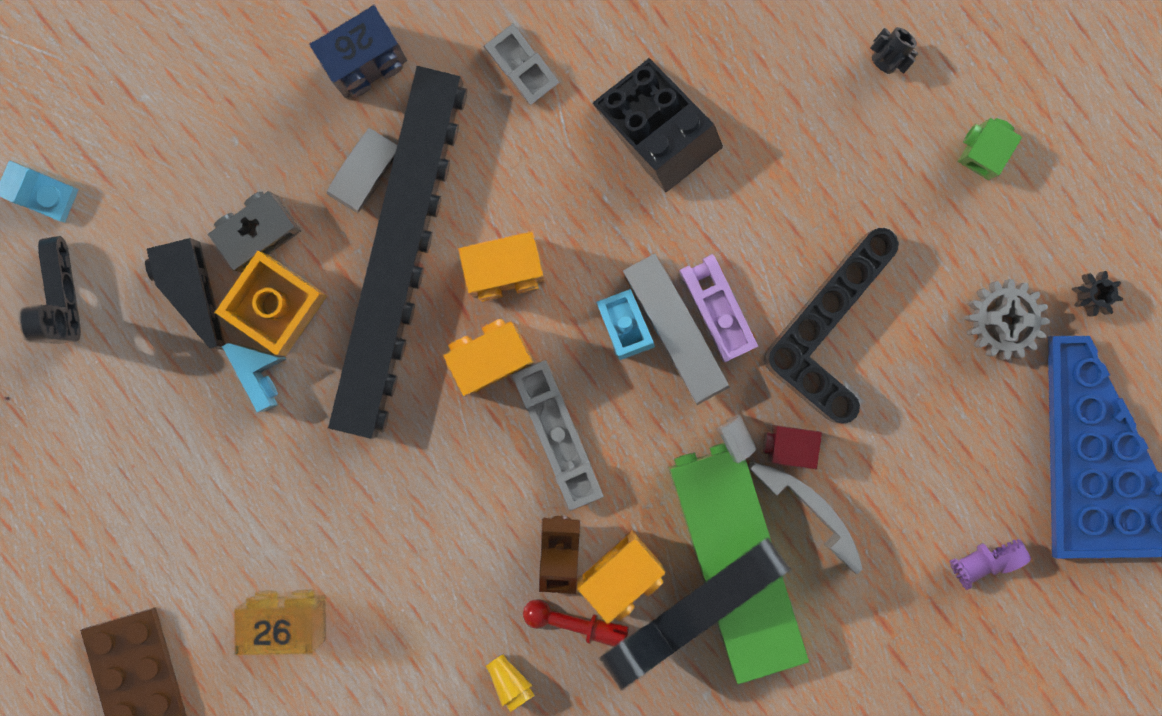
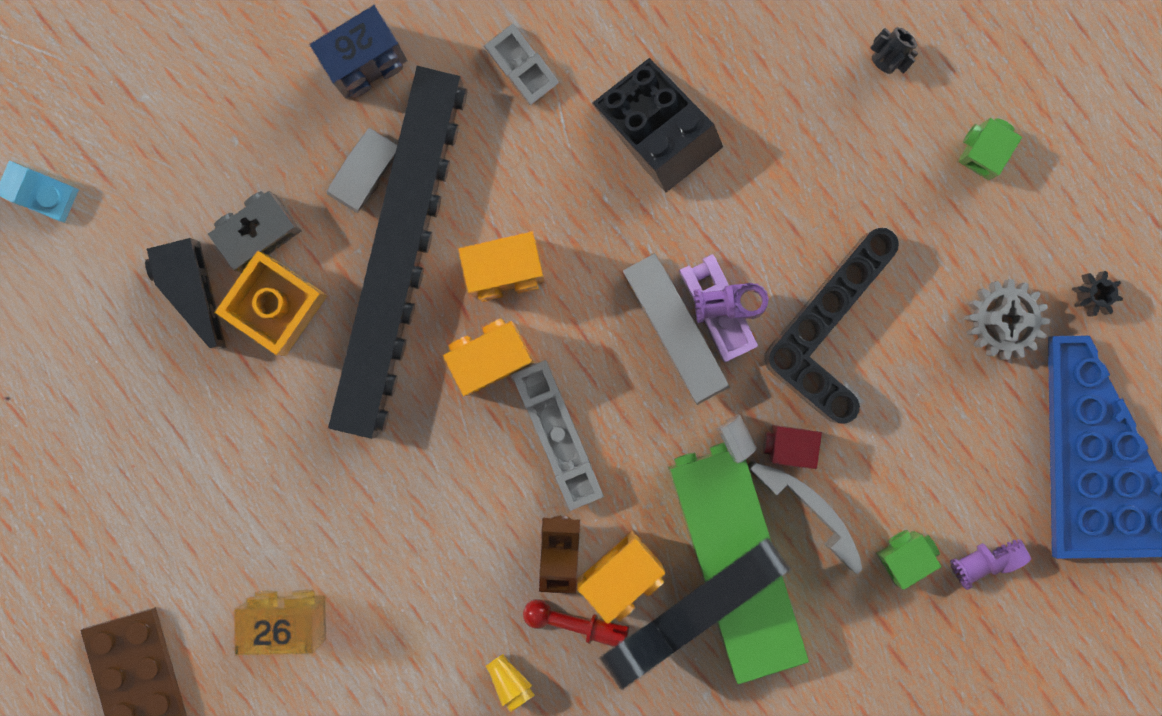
(59, 318): black beam -> none
(248, 366): medium azure slope -> none
(625, 324): medium azure slope -> none
(727, 302): none -> medium lavender connector
(909, 558): none -> bright green brick

